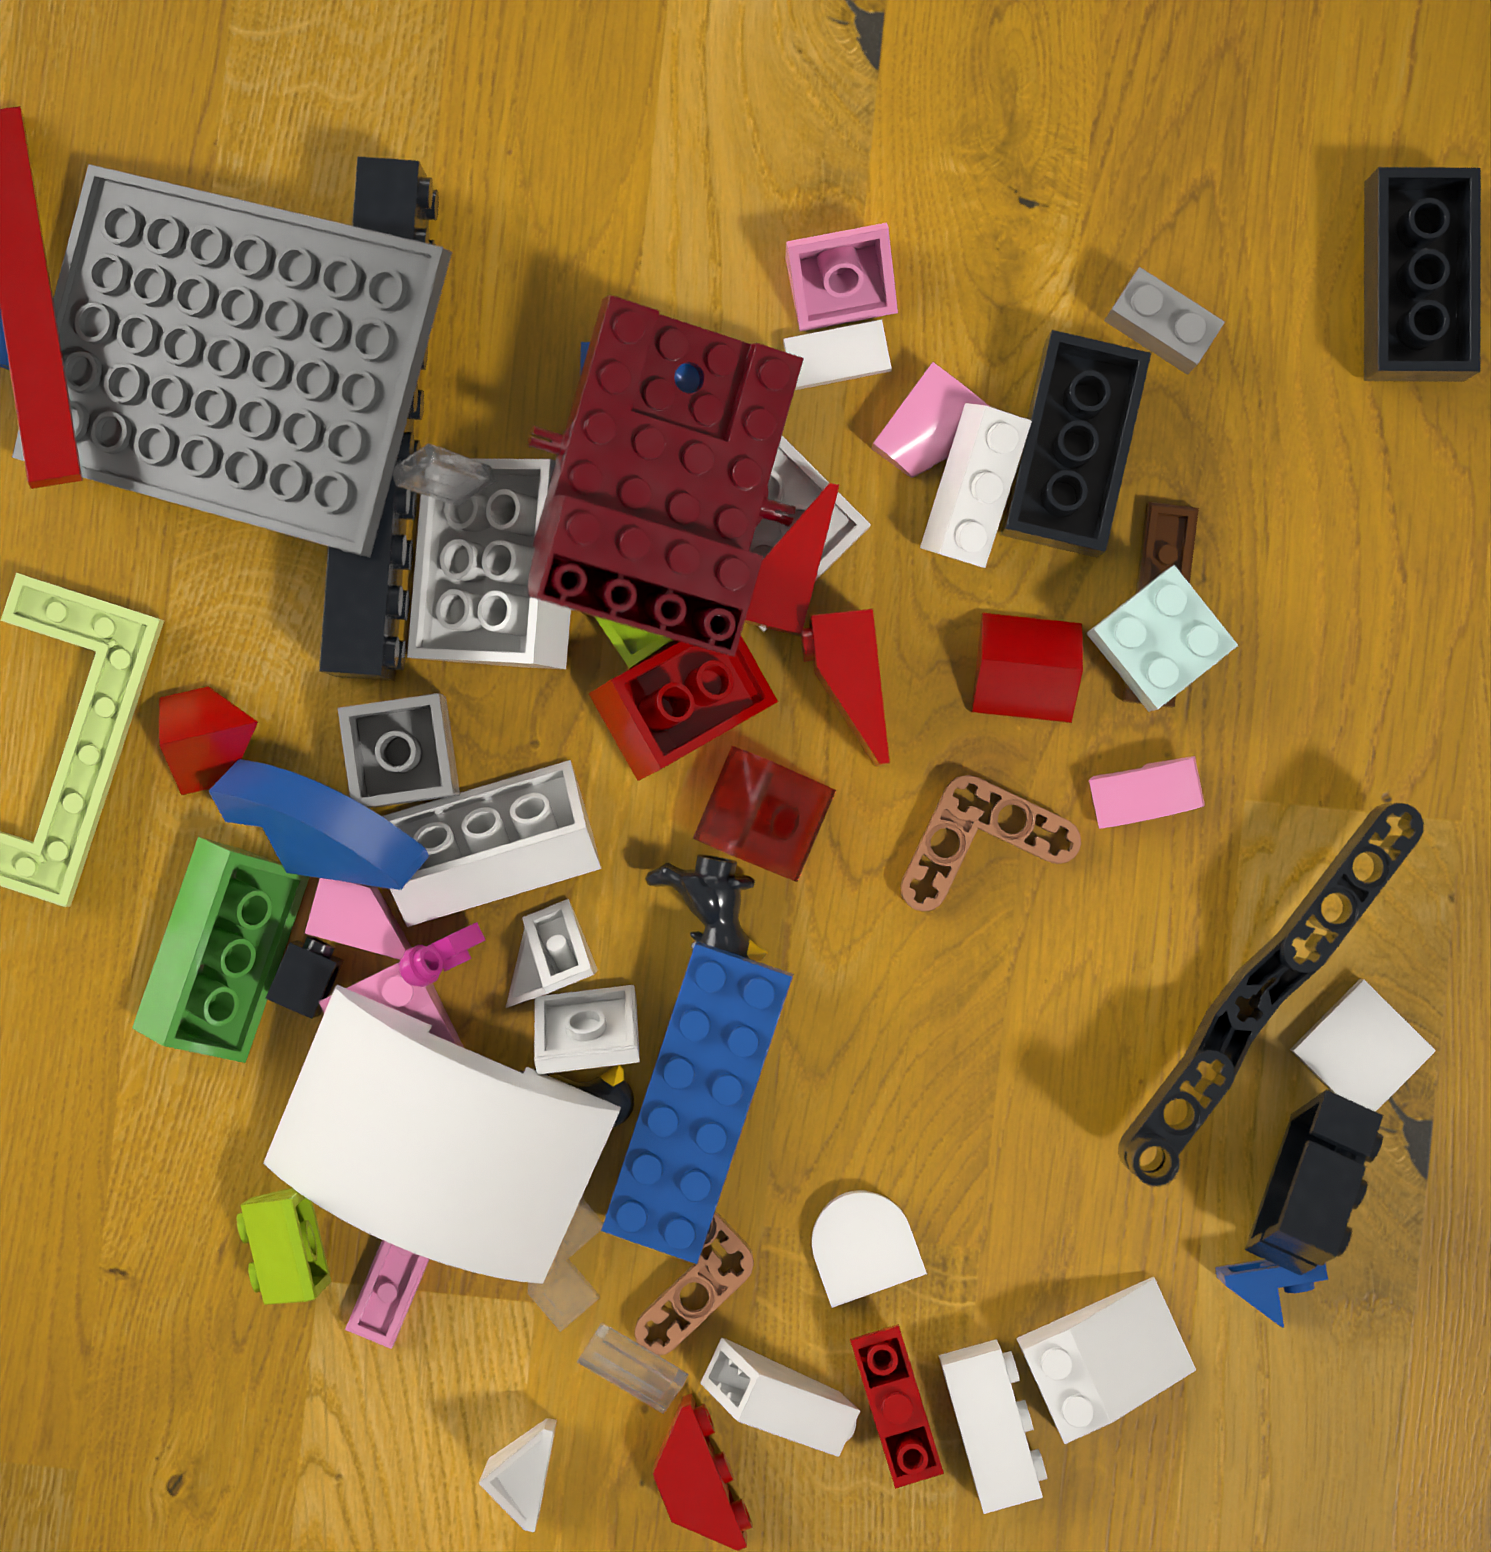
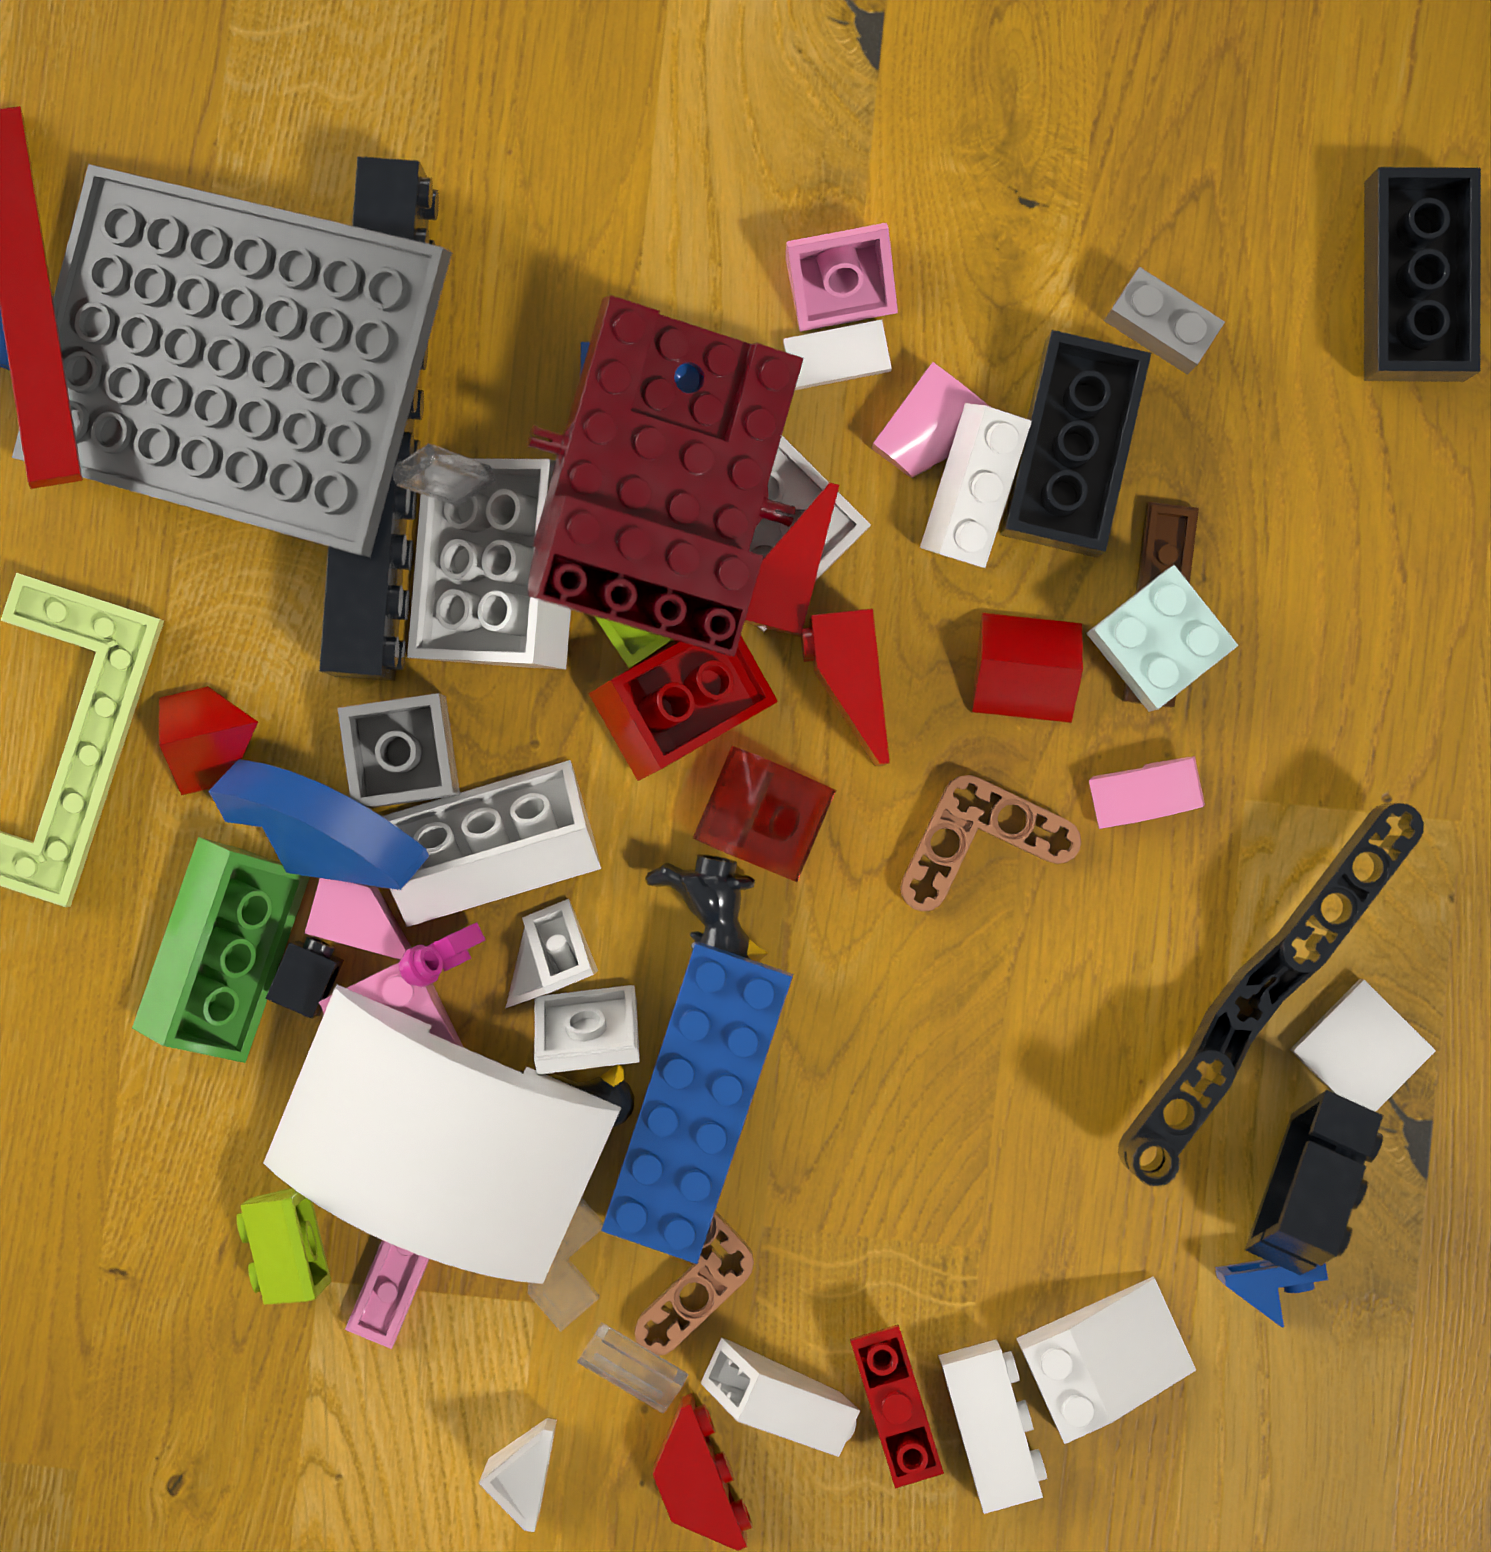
(863, 1246): white tile -> none

